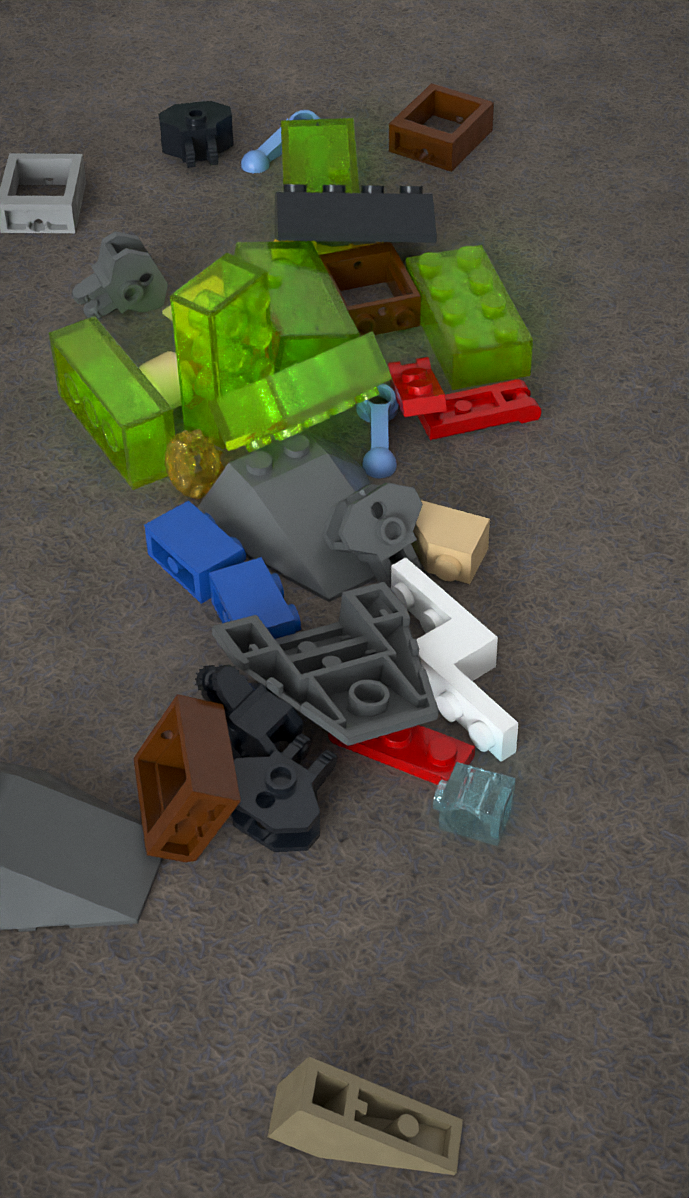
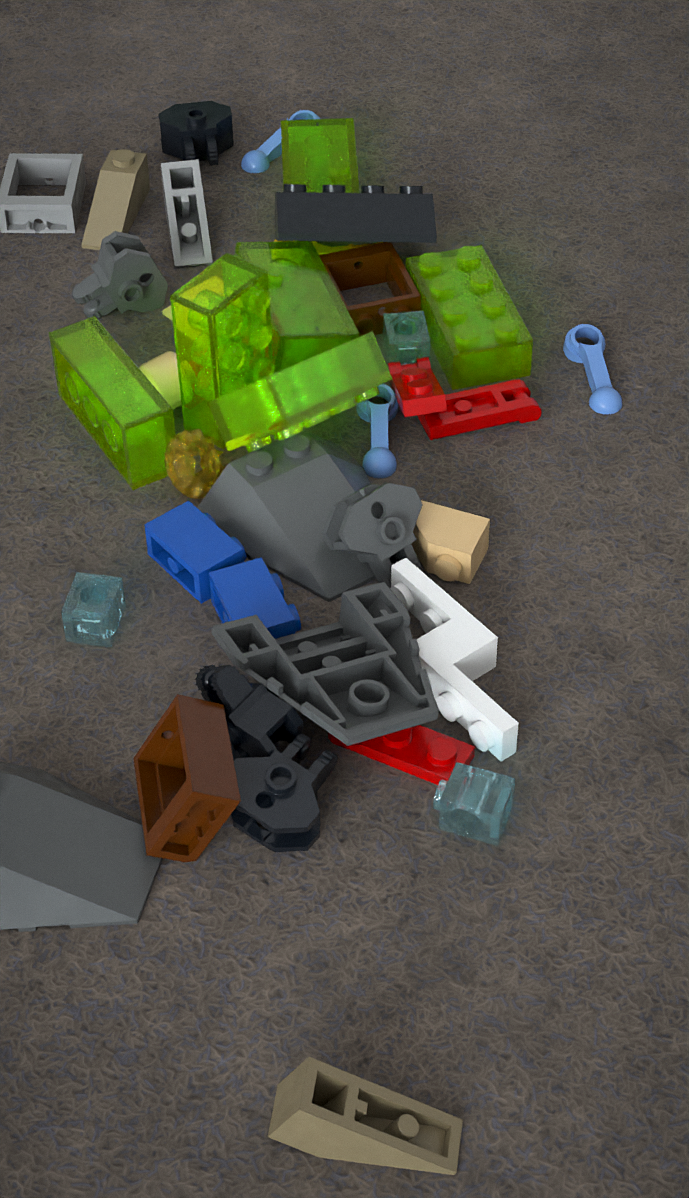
(93, 609): none -> clear light blue brick
(117, 196): none -> dark tan slope
(186, 213): none -> light grey slope
(405, 337): none -> clear light blue brick
(445, 150): reddish brown window -> none
(603, 397): none -> medium blue piece

